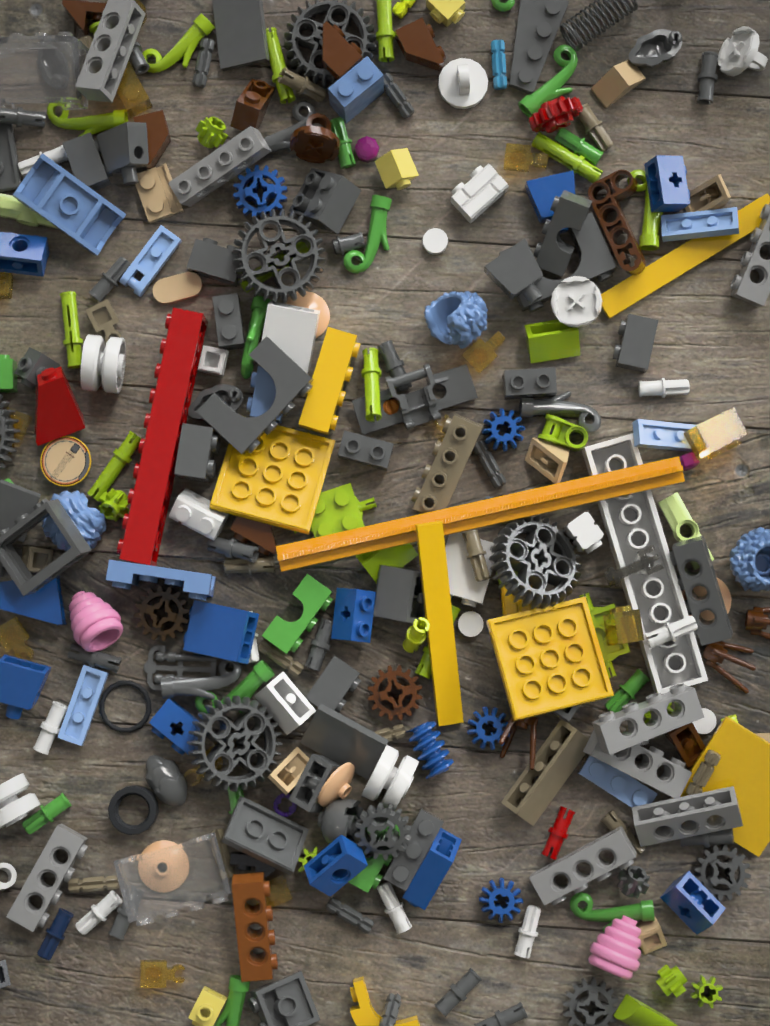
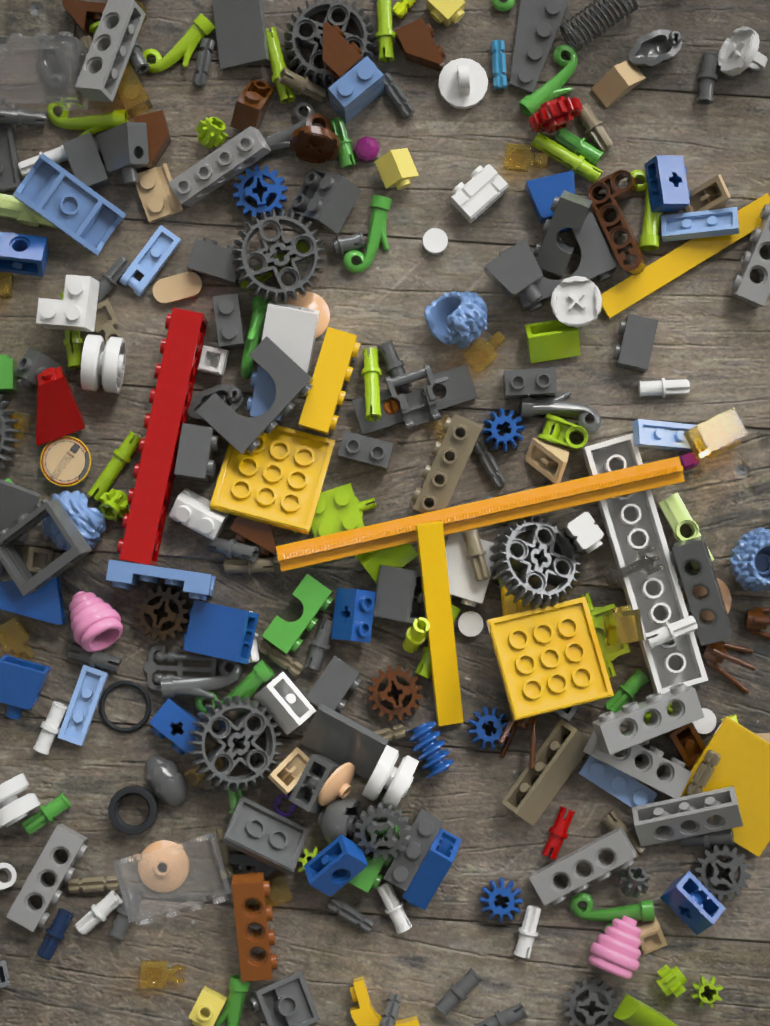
(77, 308): none -> white brick

